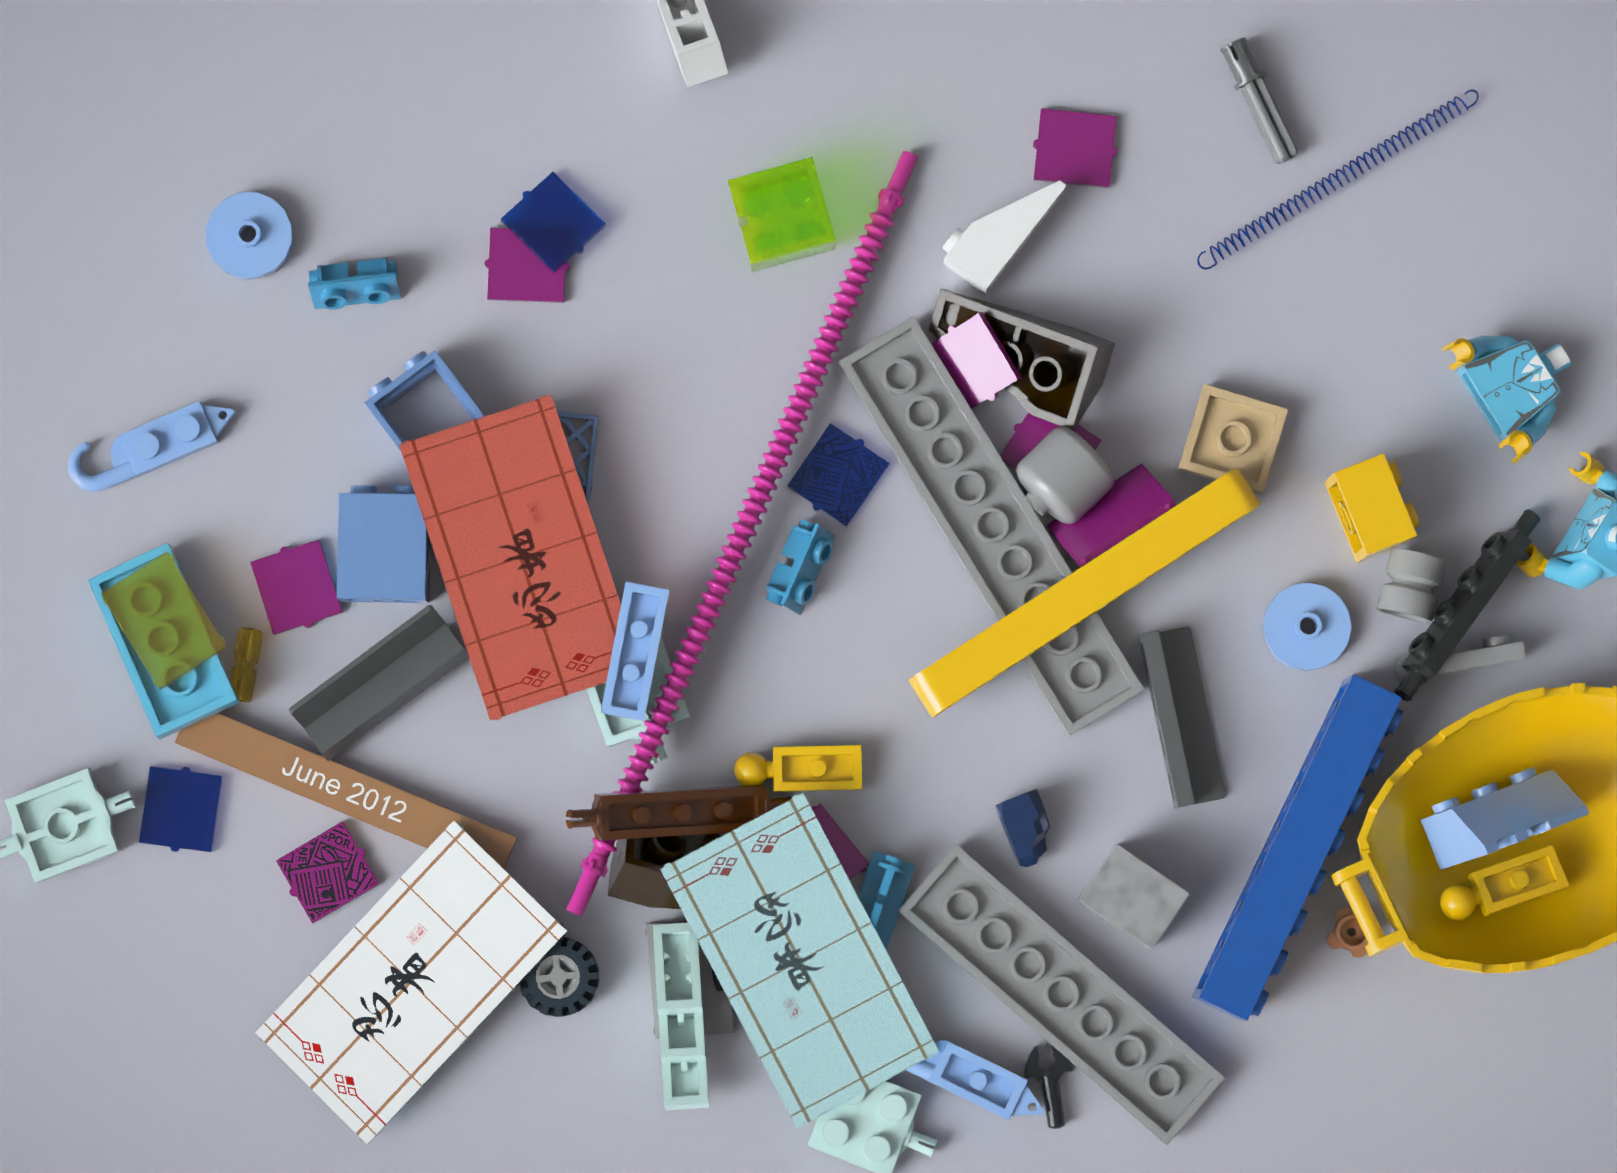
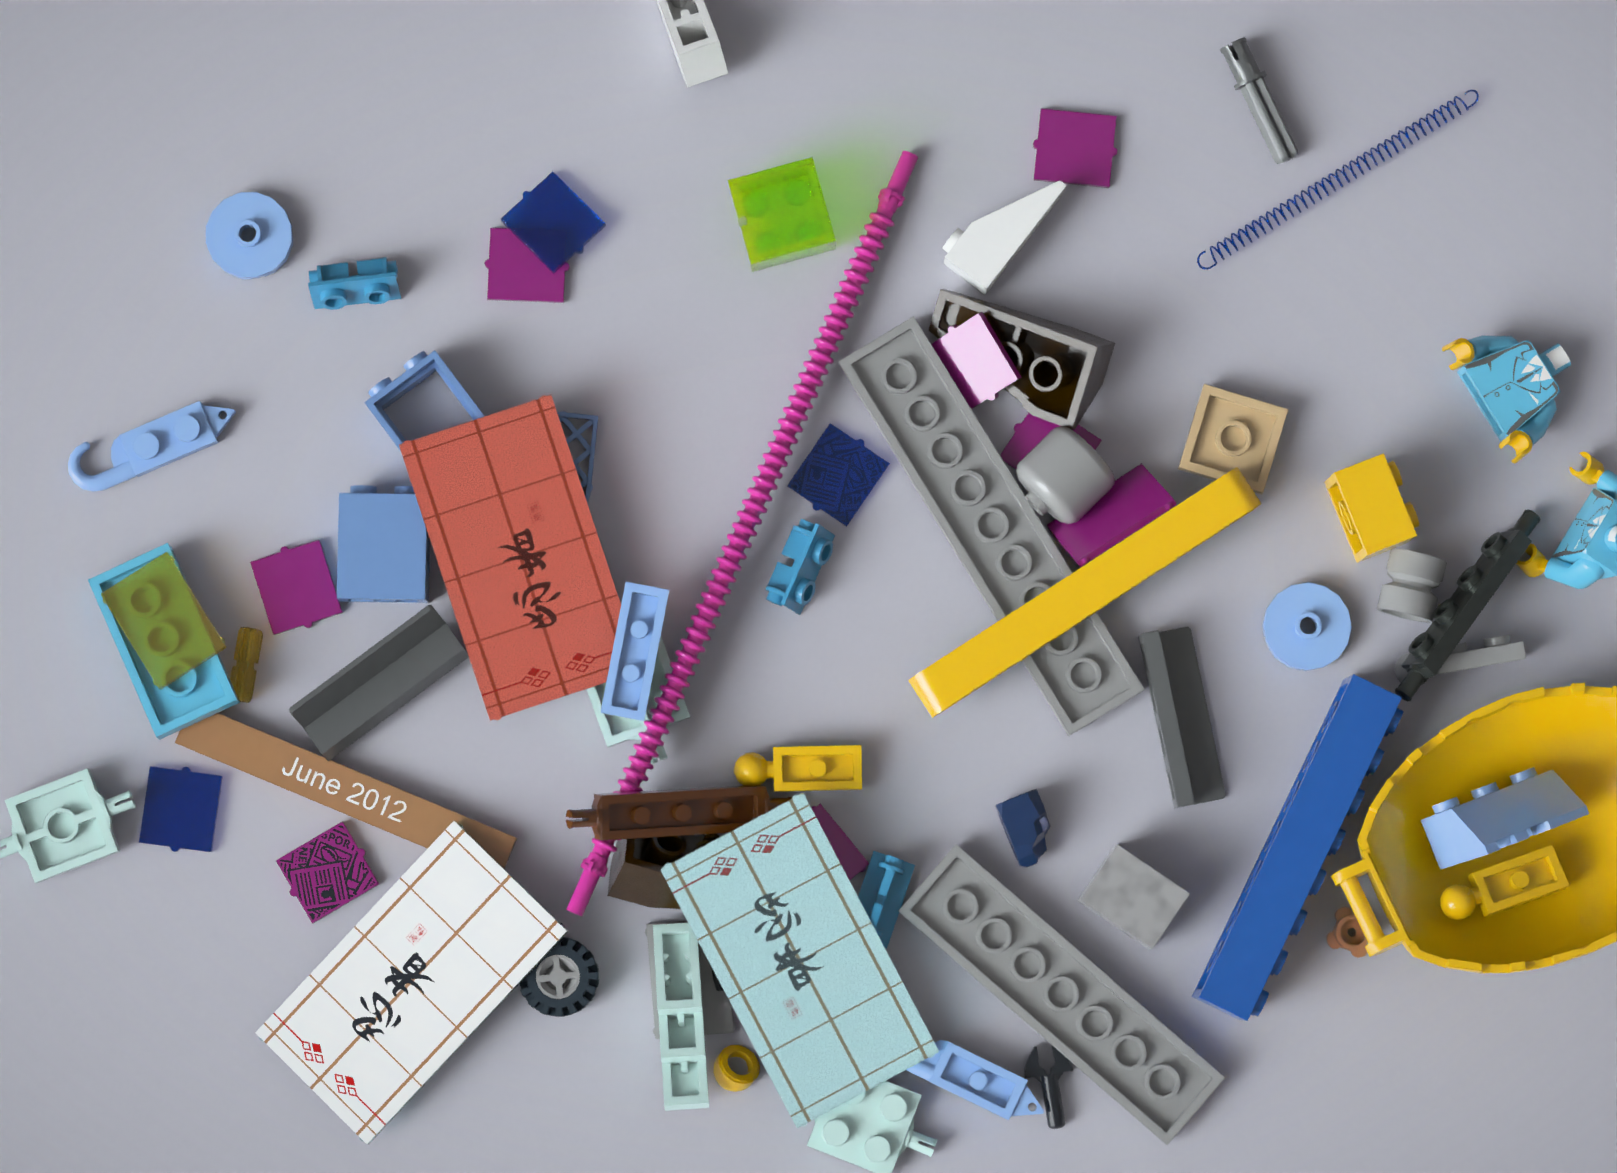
(726, 1077): none -> yellow piece

